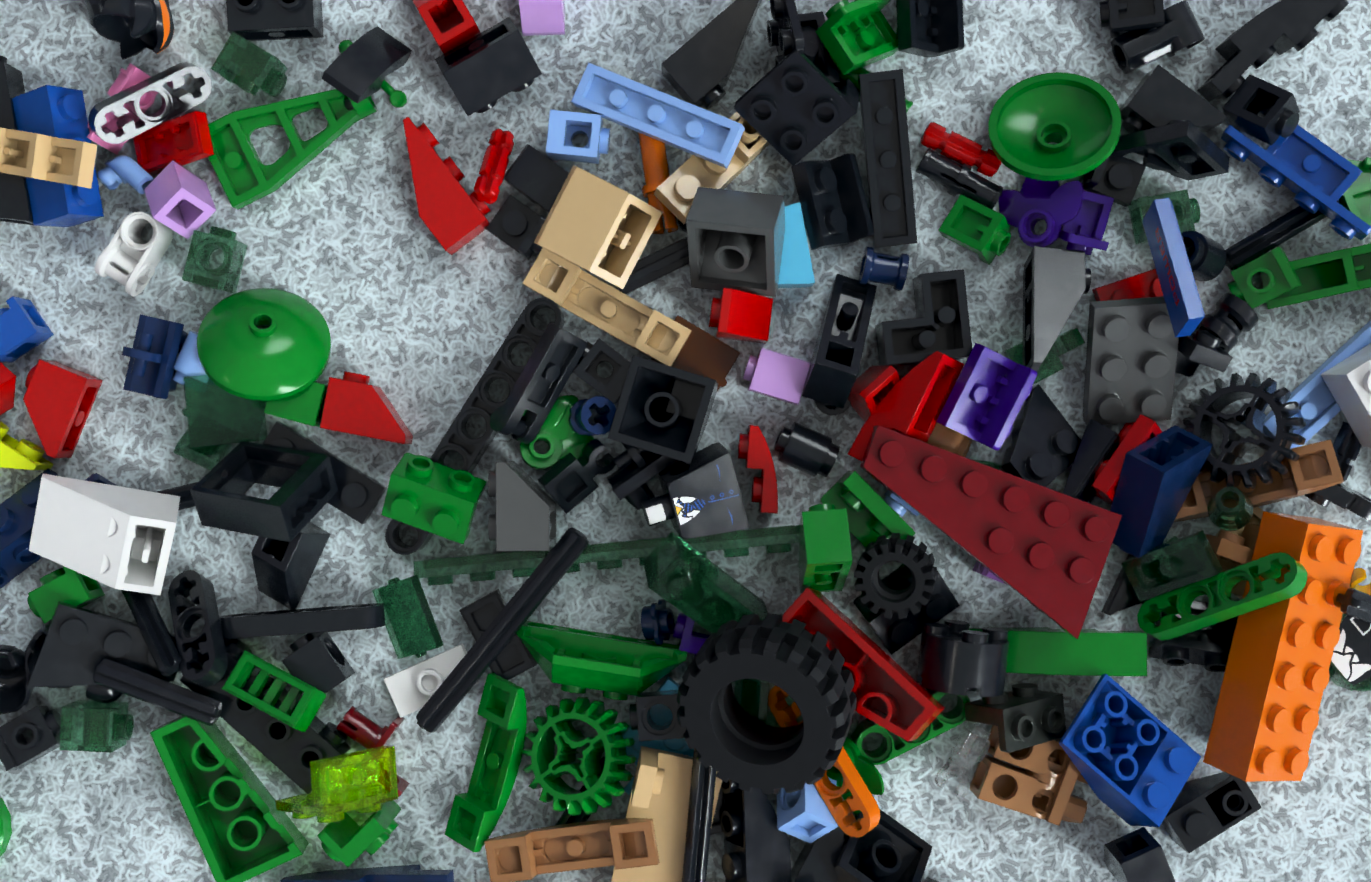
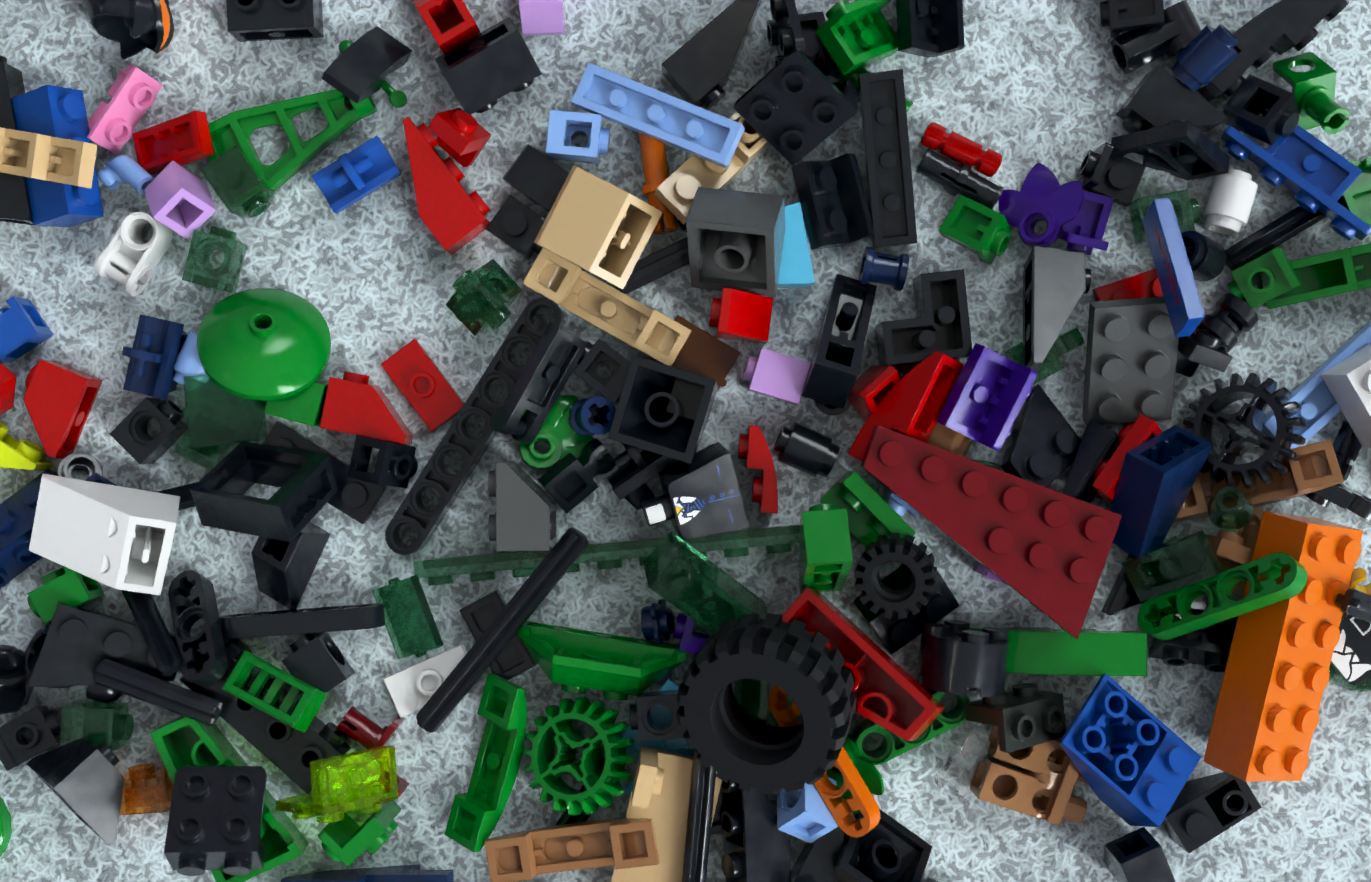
(79, 461): none -> plate
(85, 783): none -> slope
(126, 126): beam -> none
(133, 432): none -> black brick
(146, 790): none -> clear orange brick
(216, 820): none -> black bracket
(238, 184): none -> clear green bracket
(251, 66): clear green brick -> none
(356, 174): none -> blue hips
(394, 462): none -> black brick
(423, 385): none -> red plate
(433, 497): green bracket -> none
(459, 135): none -> red bracket
(483, 297): none -> clear green brick
(494, 166): red axle -> none
(1058, 110): green dish -> none
(1205, 56): none -> dark blue brick
(1230, 202): none -> white brick
(1314, 92): none -> green bracket

